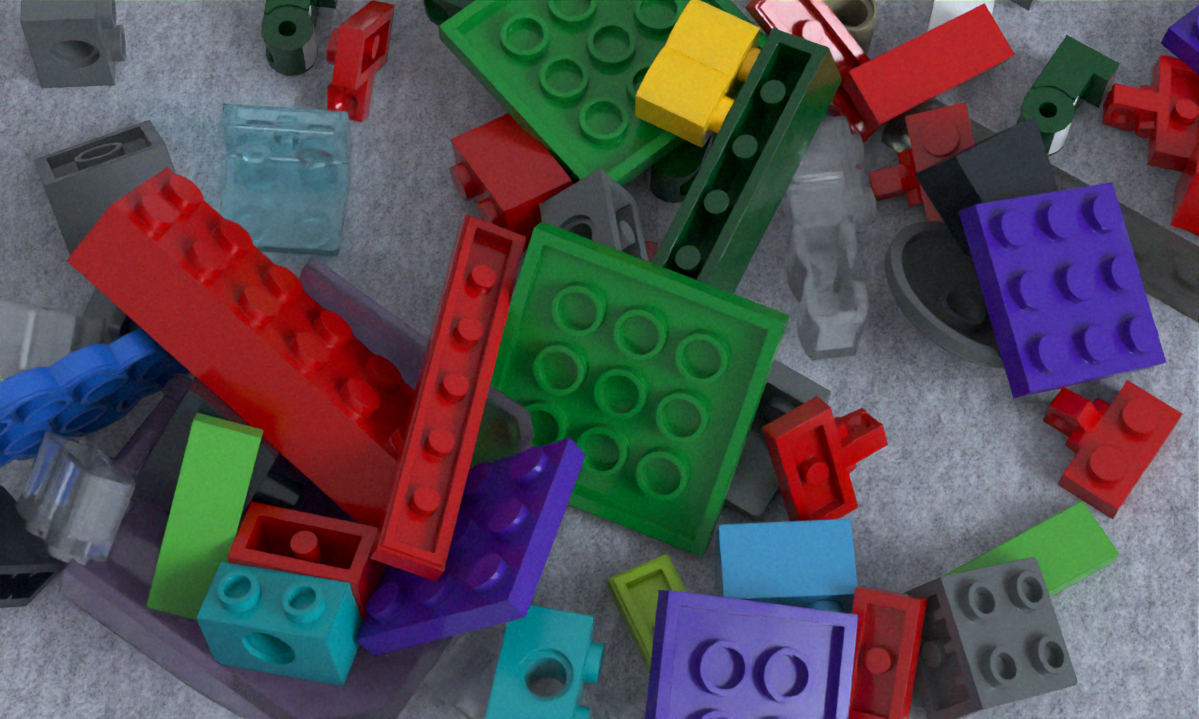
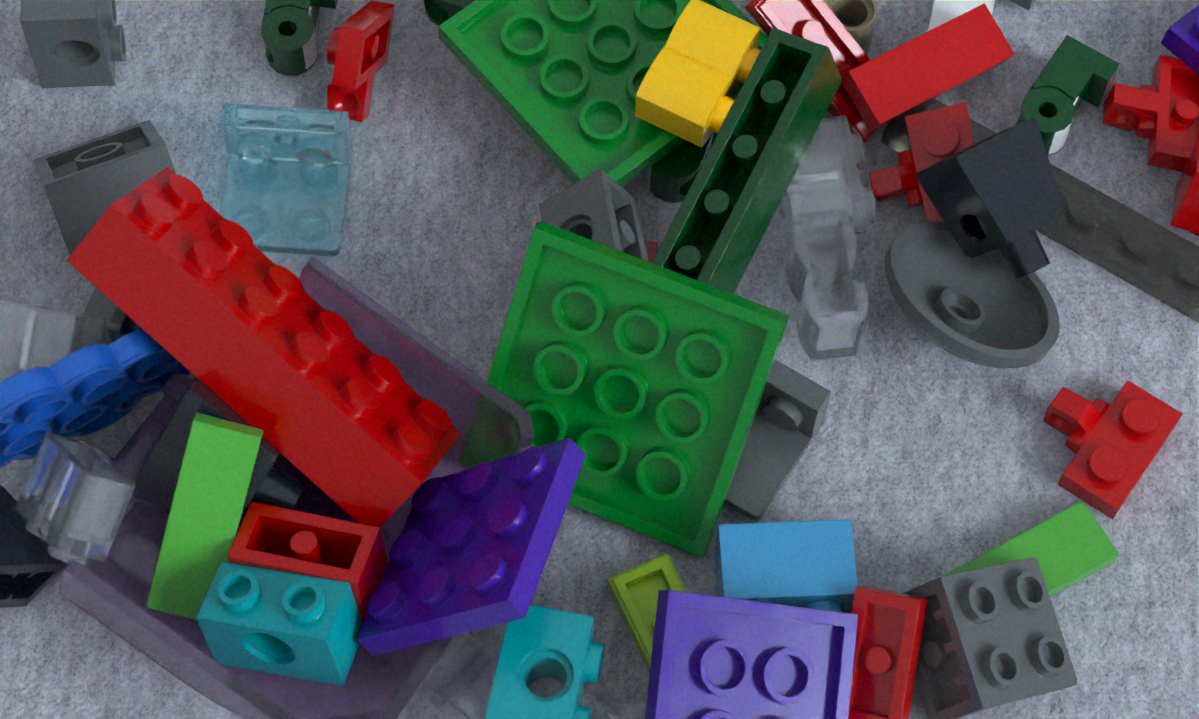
(449, 400): red tile -> none
(506, 174): red brick -> none
(817, 454): red hinge -> none
(1062, 288): dark purple plate -> none

